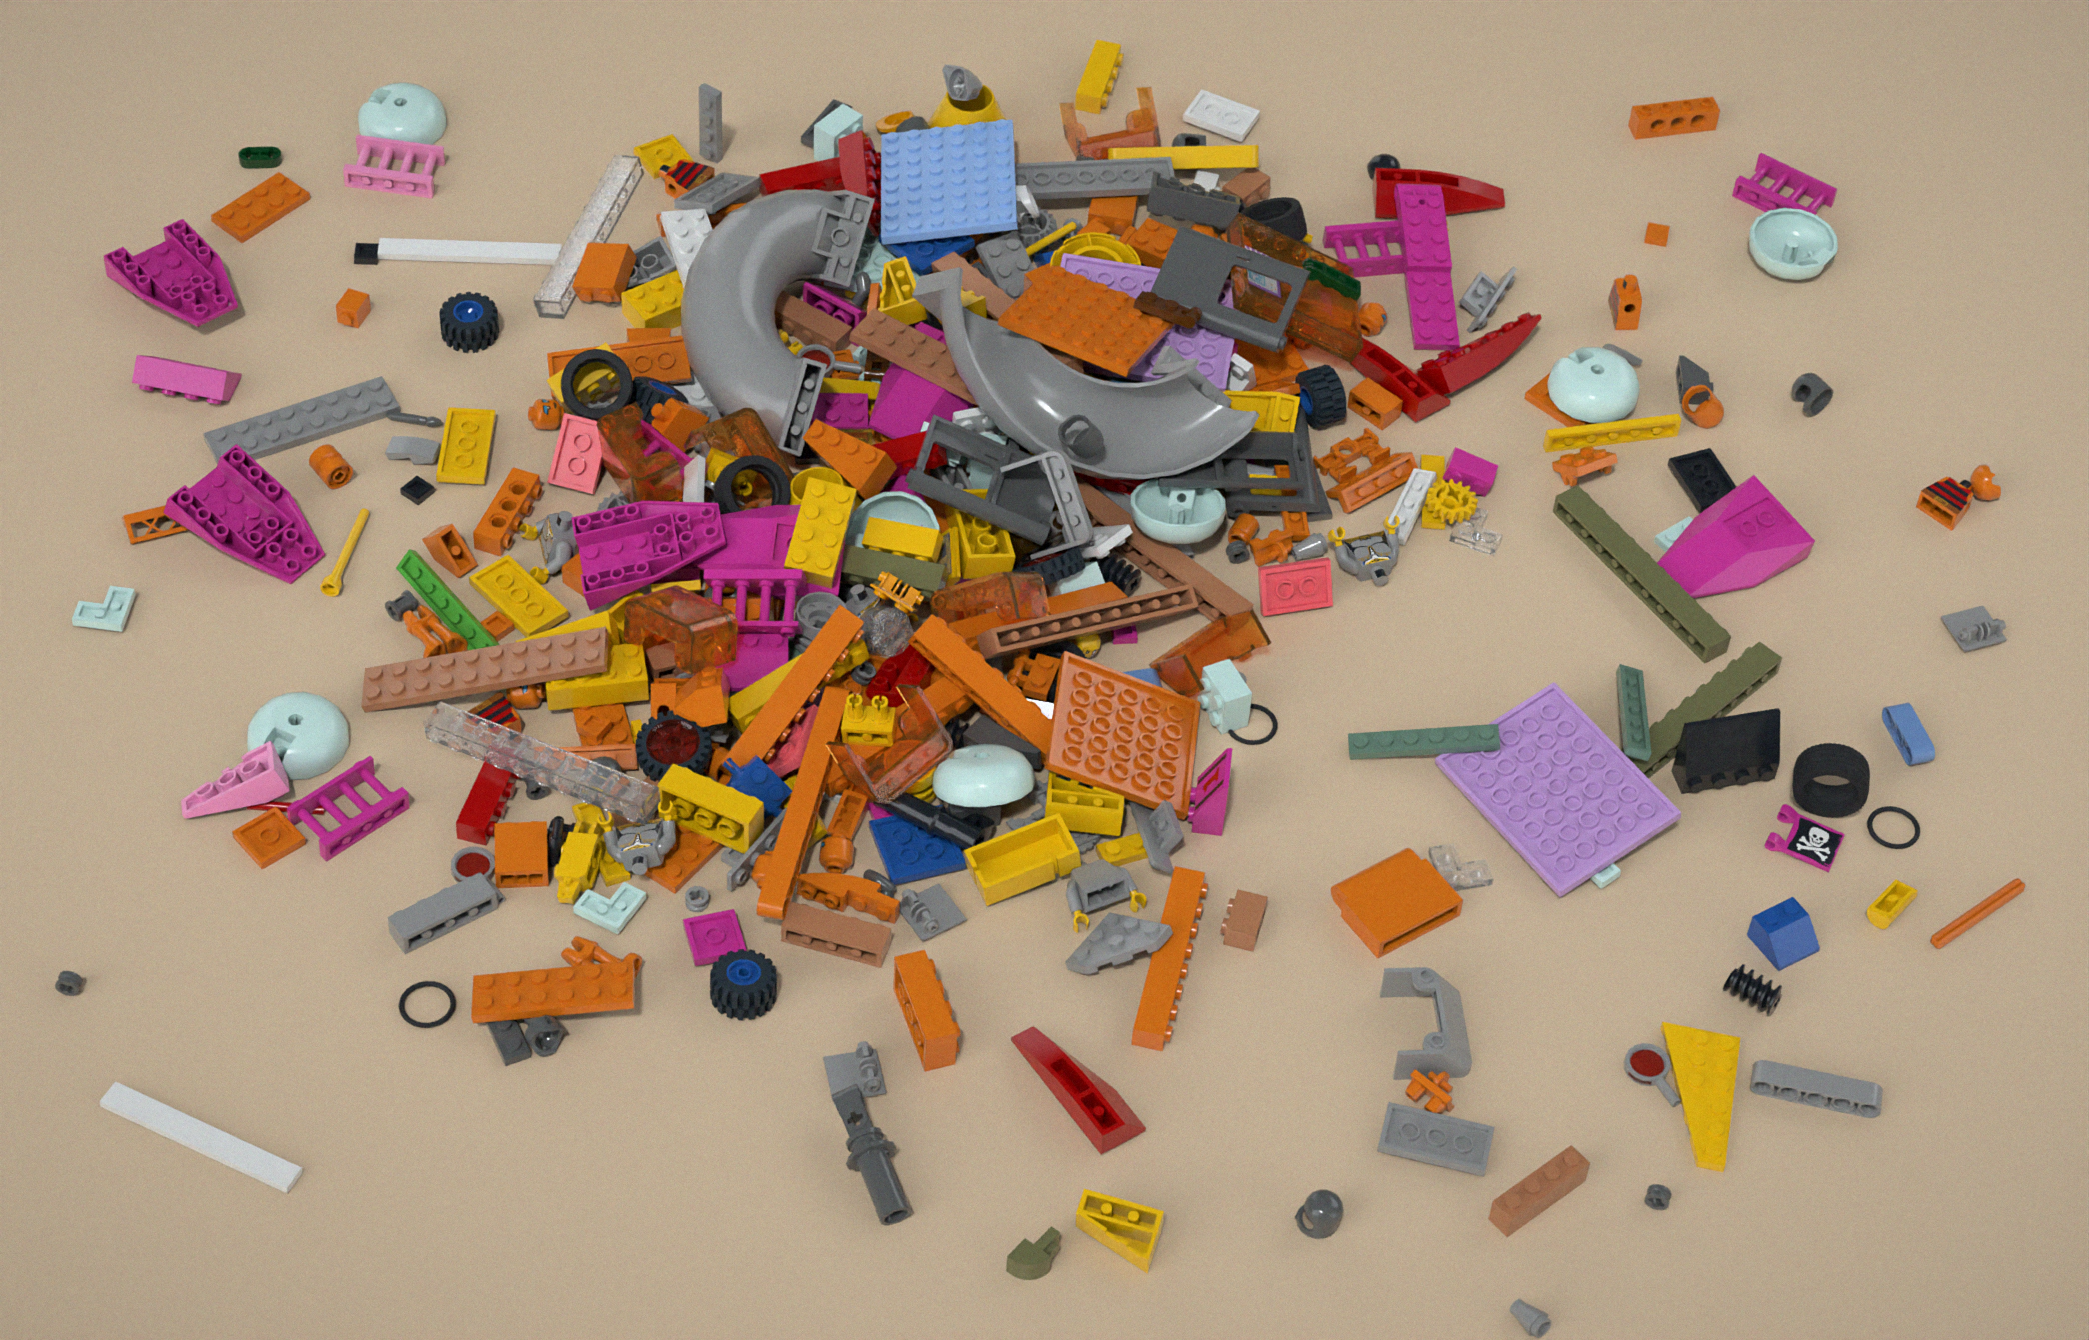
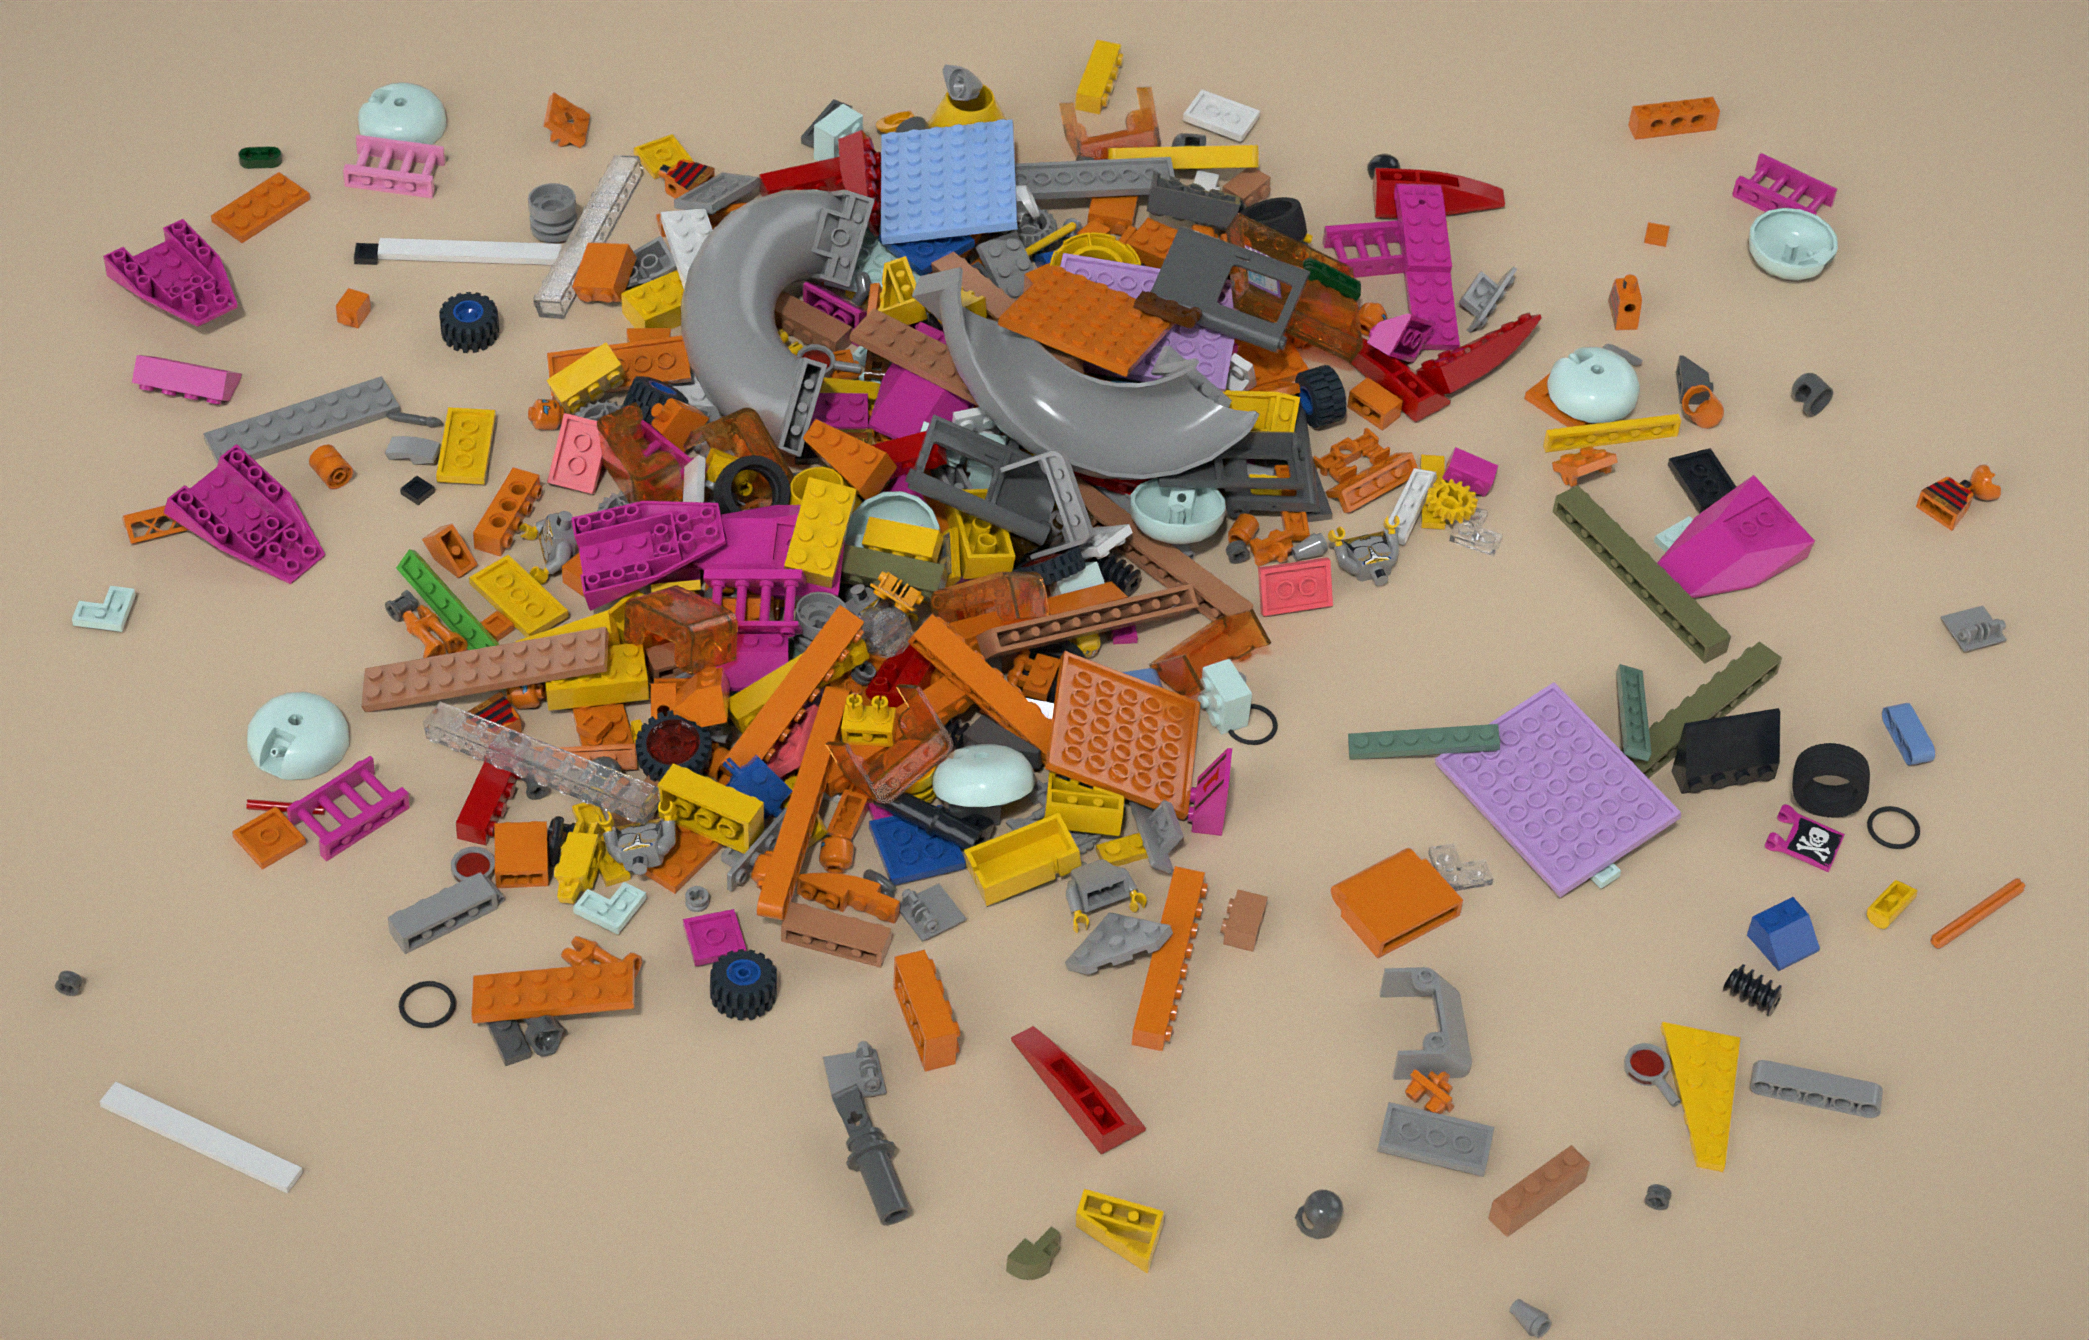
(248, 784): bright pink wedge -> none
(332, 583): yellow piece -> none
(552, 212): none -> light grey wheel
(559, 125): none -> orange piece
(580, 361): black tyre -> none
(710, 123): light grey plate -> none
(1087, 442): dark grey helmet -> none
(1401, 336): none -> dark pink slope

